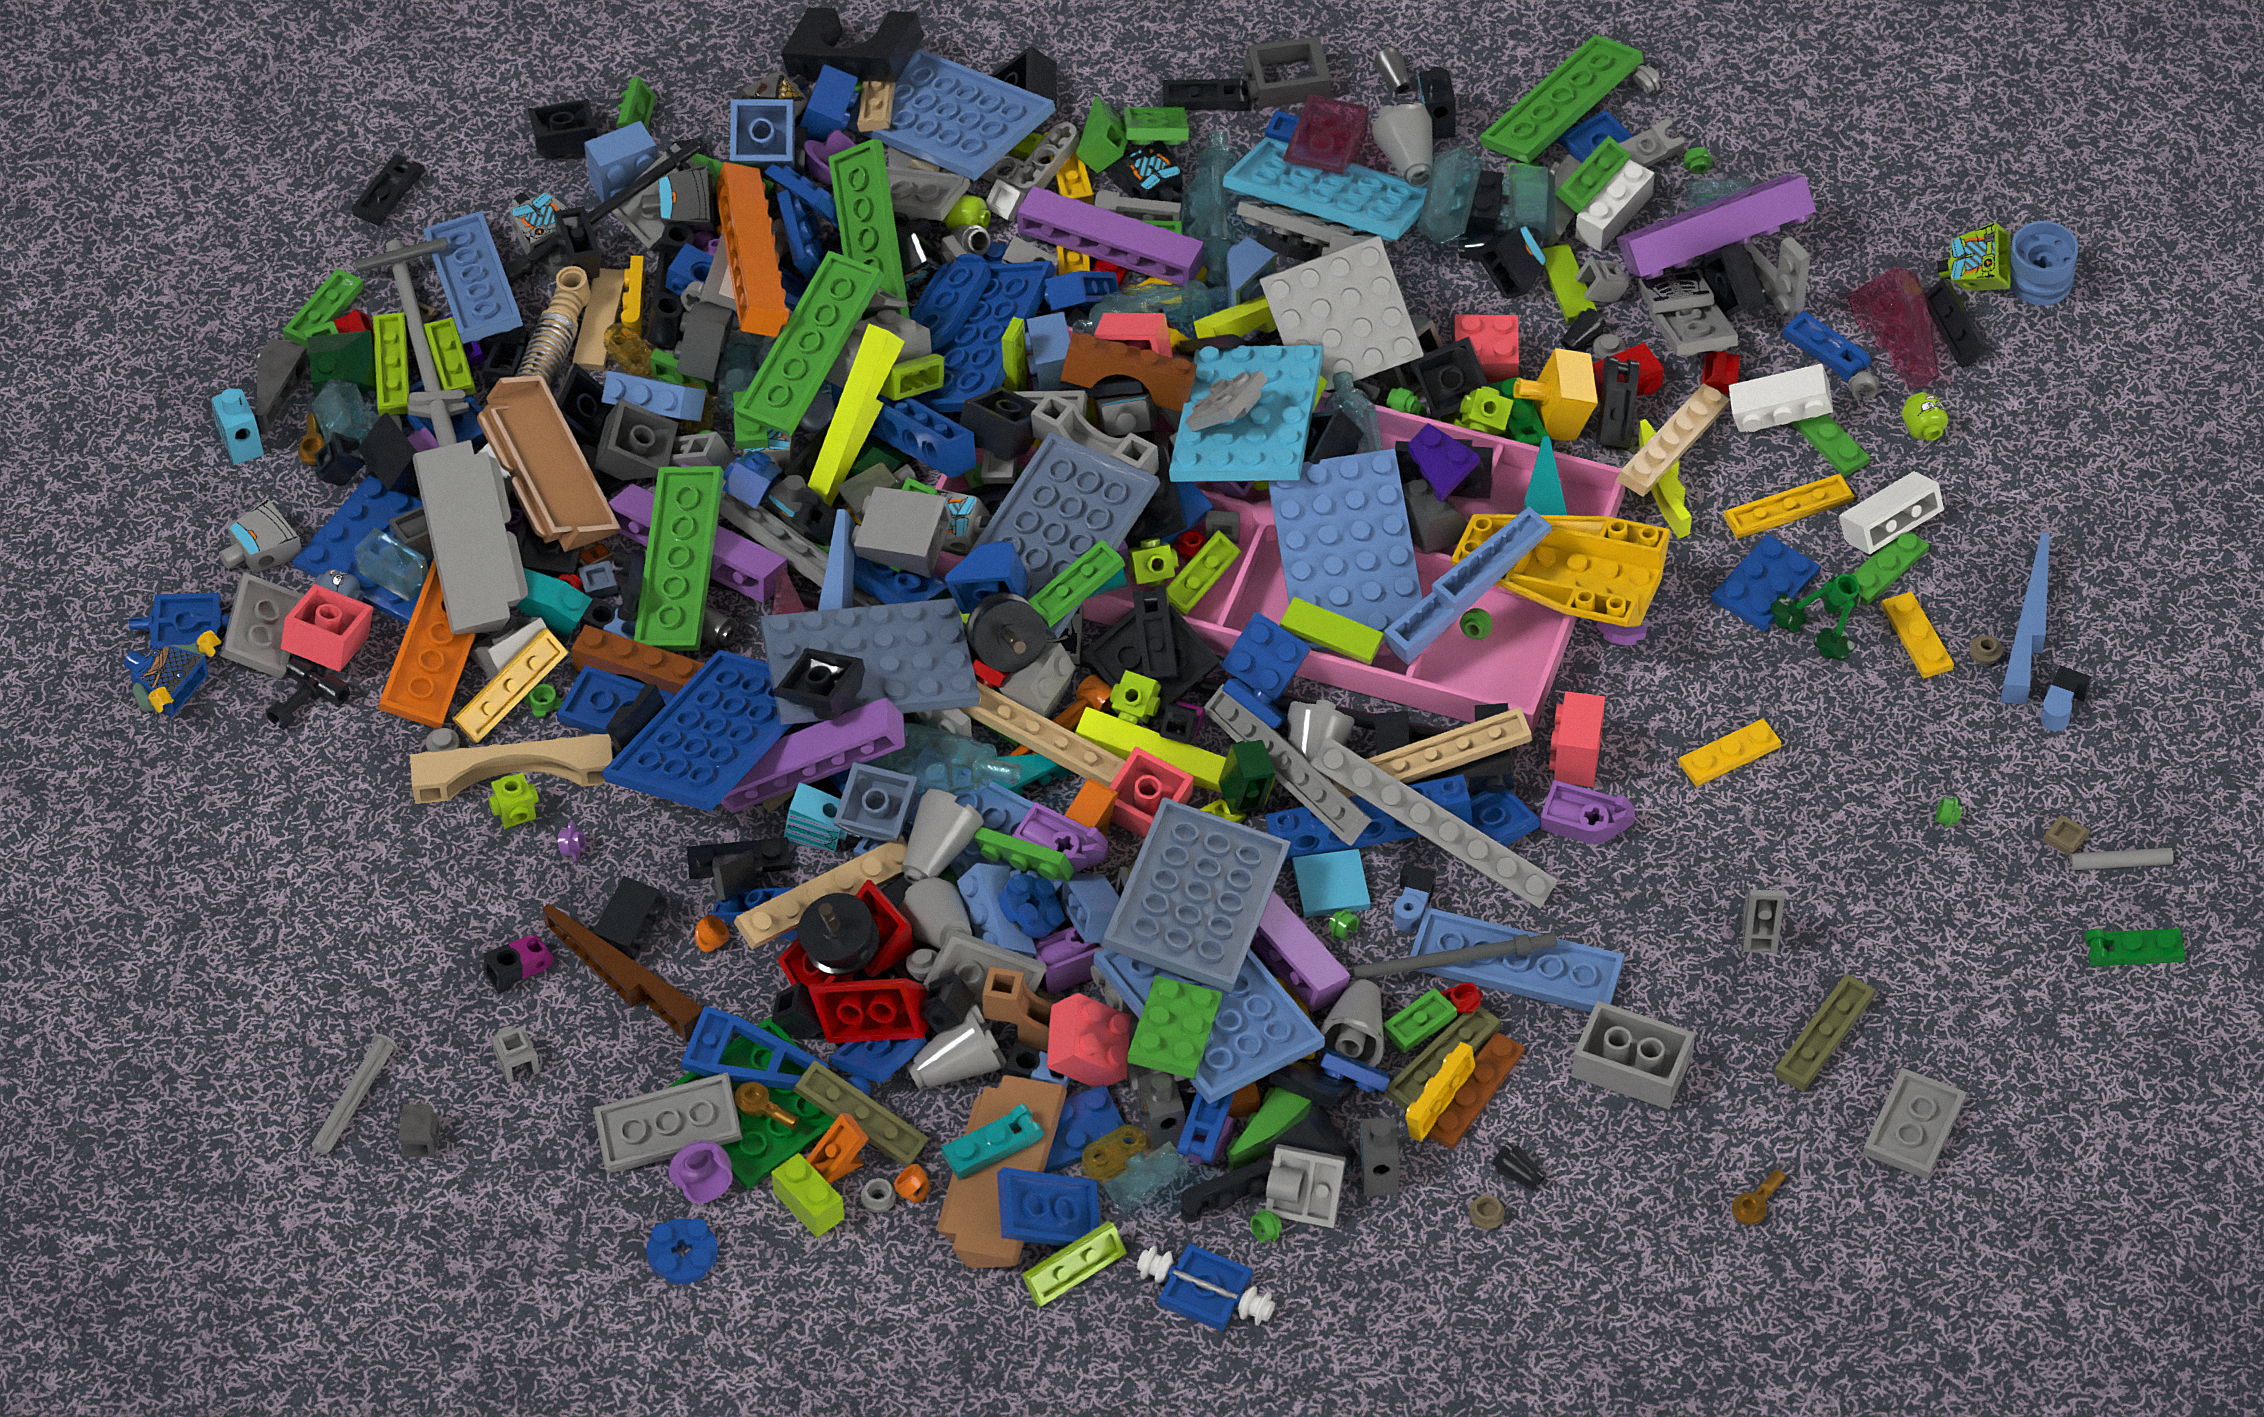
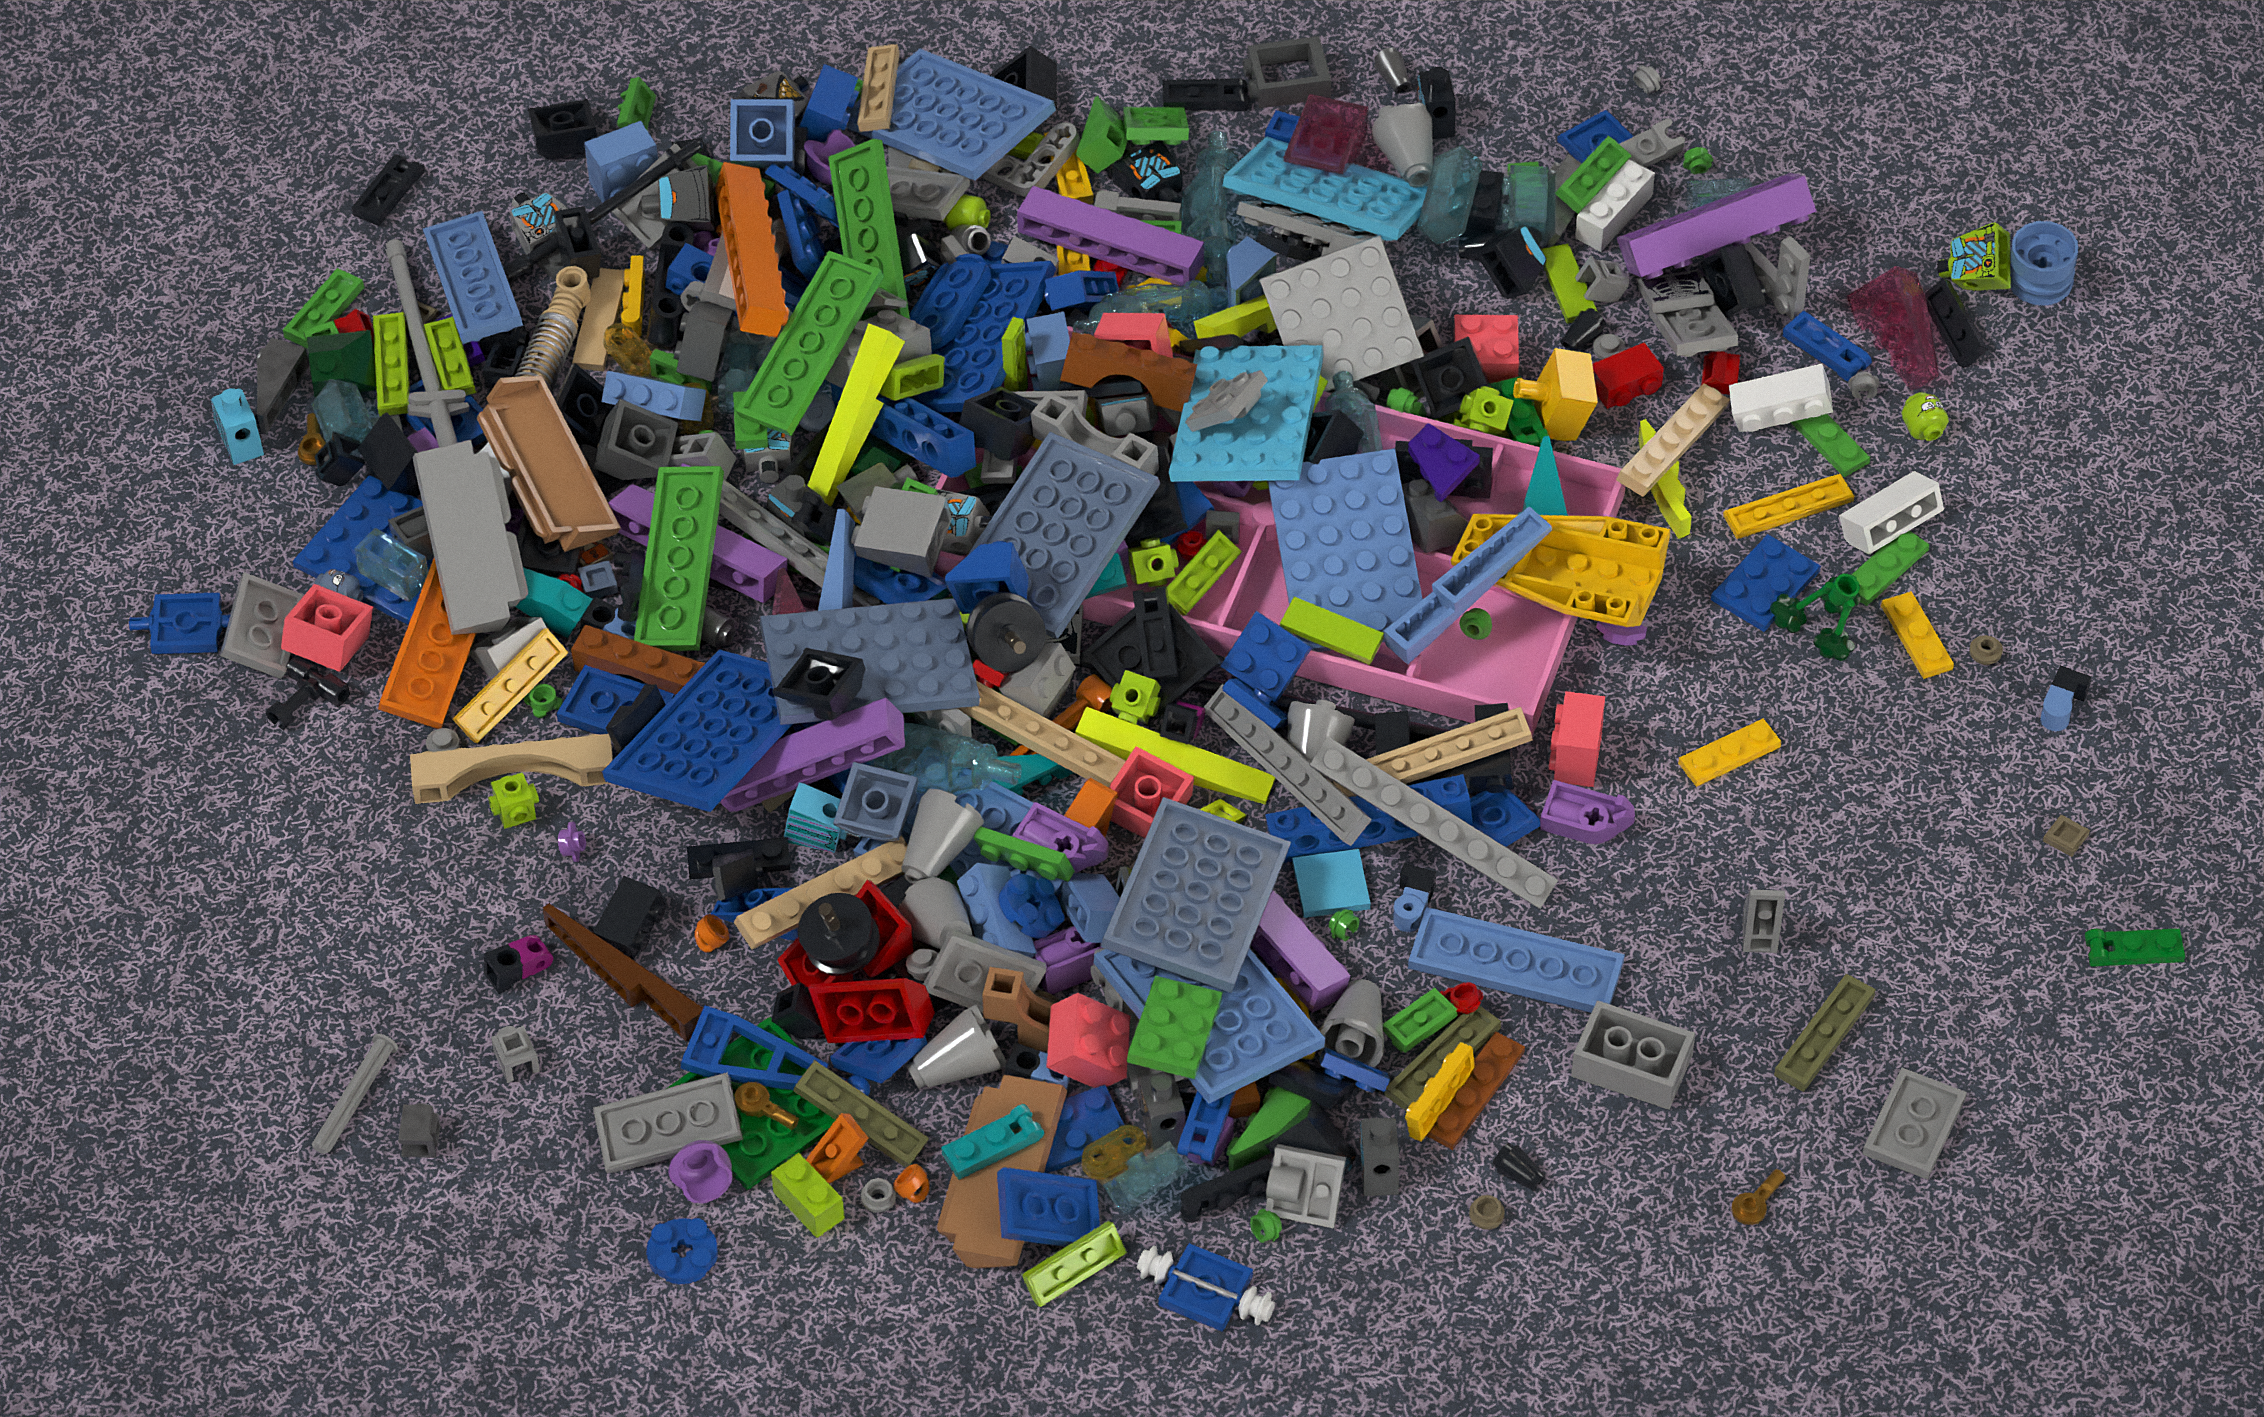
(169, 673): torso -> none
(261, 540): light grey torso -> none
(401, 254): dark grey piece -> none
(751, 477): blue brick -> none
(877, 59): black arch -> none
(946, 1002): black window -> none
(1005, 200): white plate -> none
(1076, 582): bright green plate -> none
(1246, 776): dark green brick -> none
(1520, 945): dark grey bar -> none
(1561, 98): bright green plate -> none
(1617, 403): black plate -> none
(1948, 811): bright green plate -> none
(2030, 630): medium blue slope -> none
(2121, 859): light grey piece -> none

